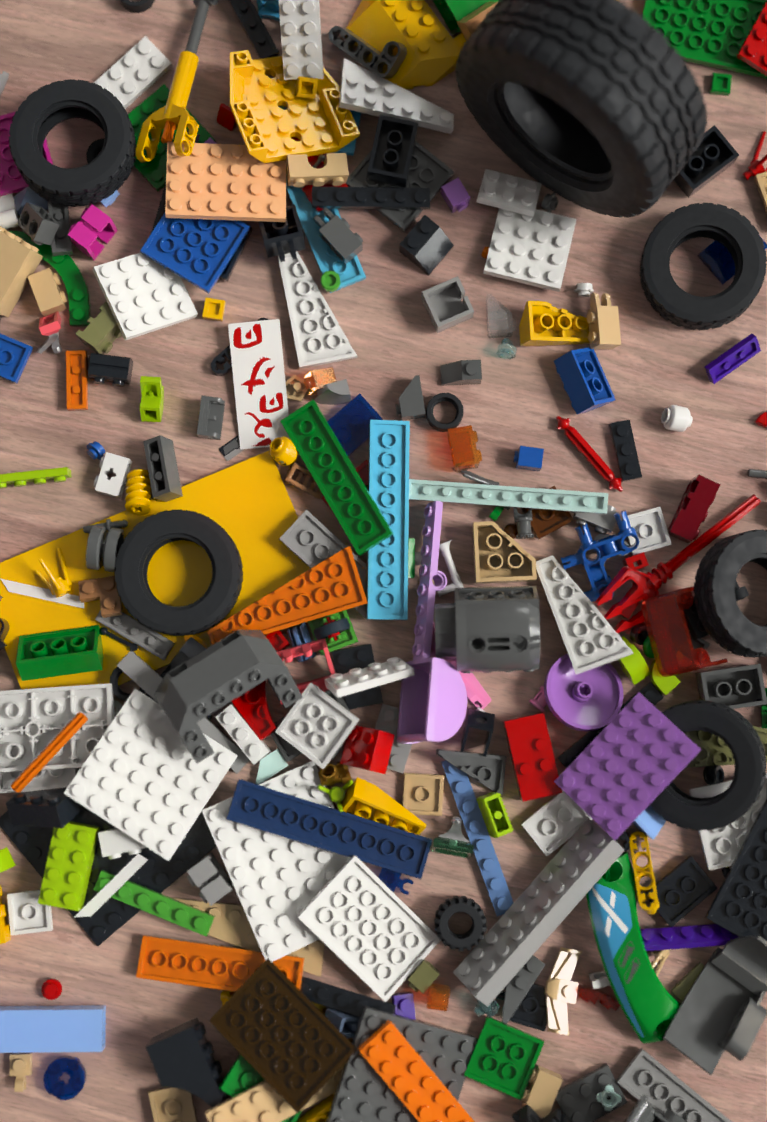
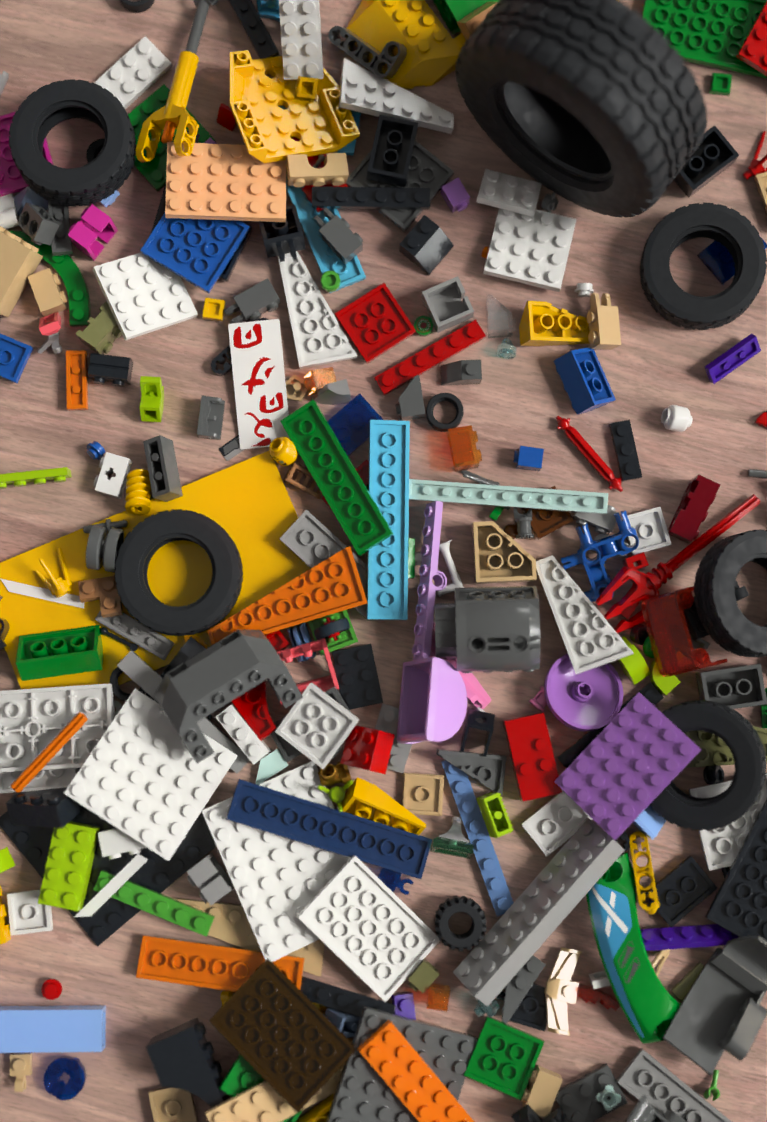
(254, 302): none -> dark grey hinge
(369, 677): white plate -> none
(375, 323): none -> red plate
(423, 325): none -> green tile
(430, 357): none -> red plate
(713, 1088): none -> bright green hand

